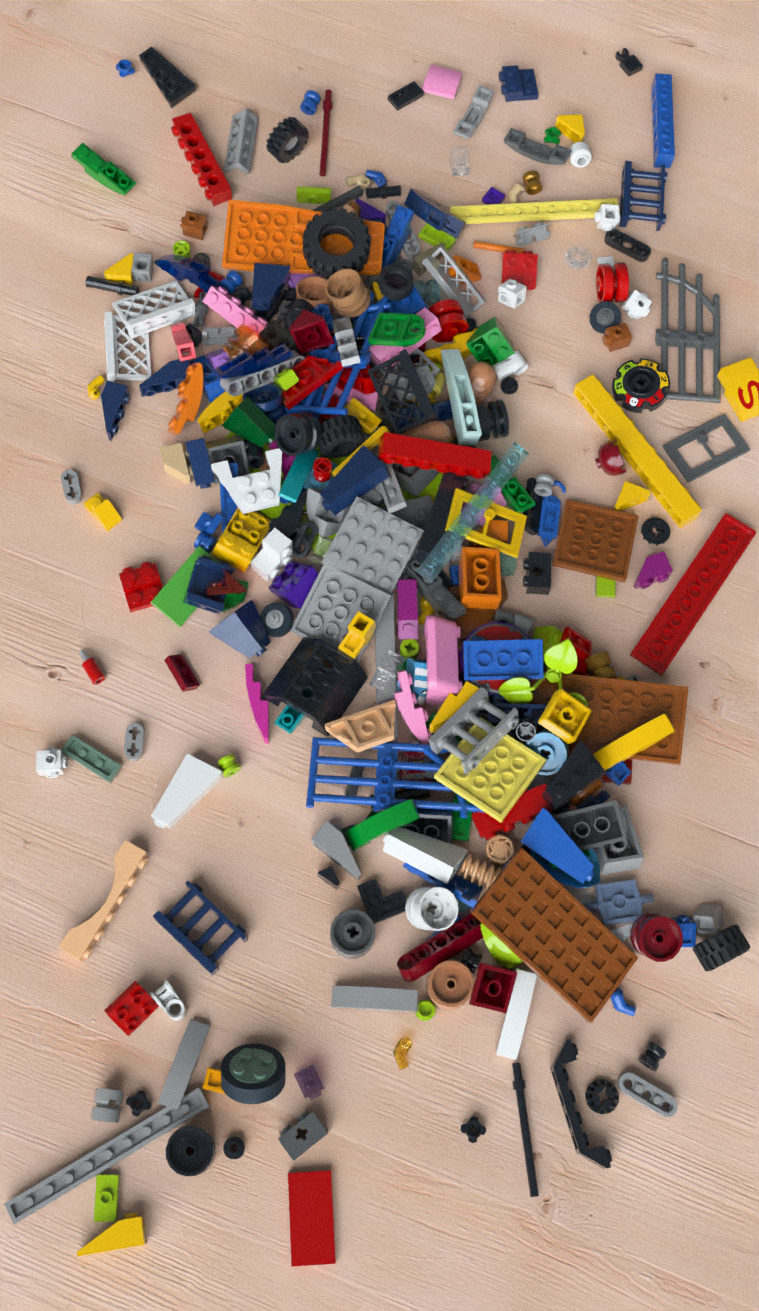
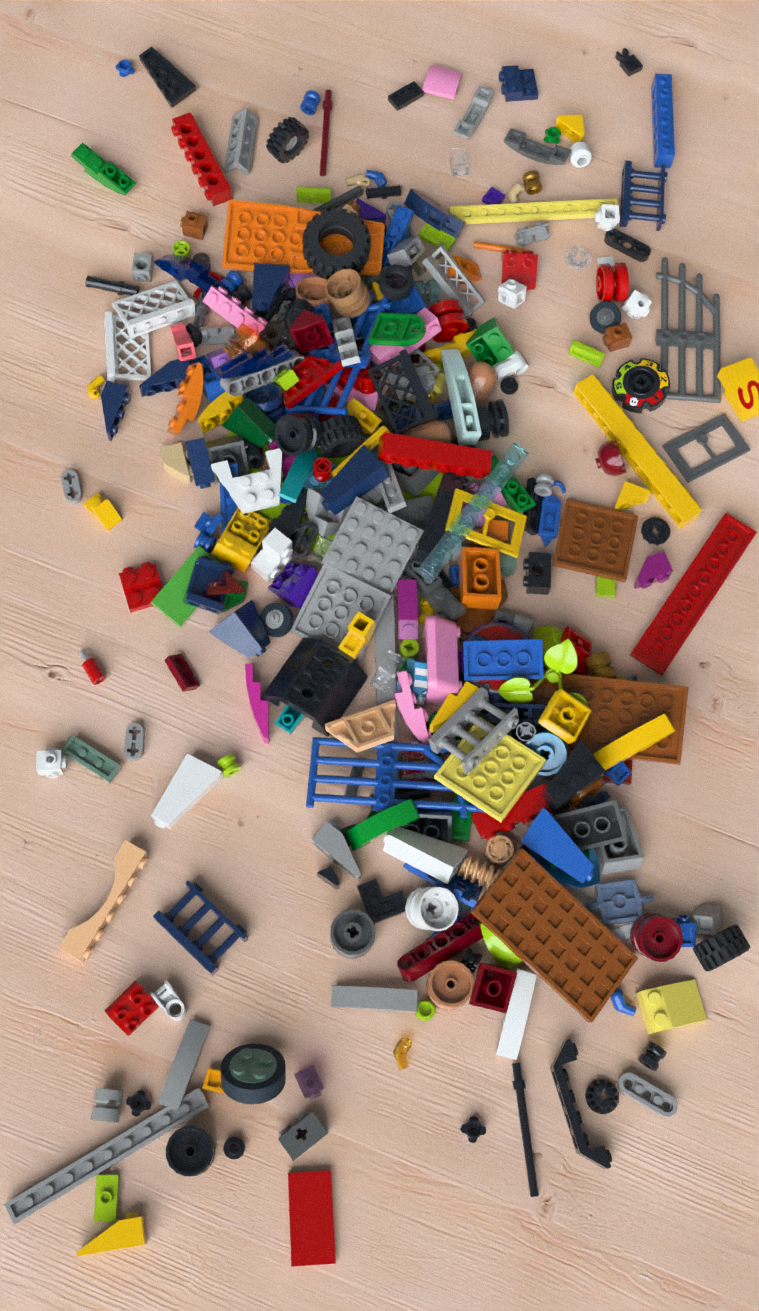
(121, 270): yellow slope -> none
(406, 252): none -> light grey brick
(586, 353): none -> lime plate
(671, 1006): none -> light yellow slope

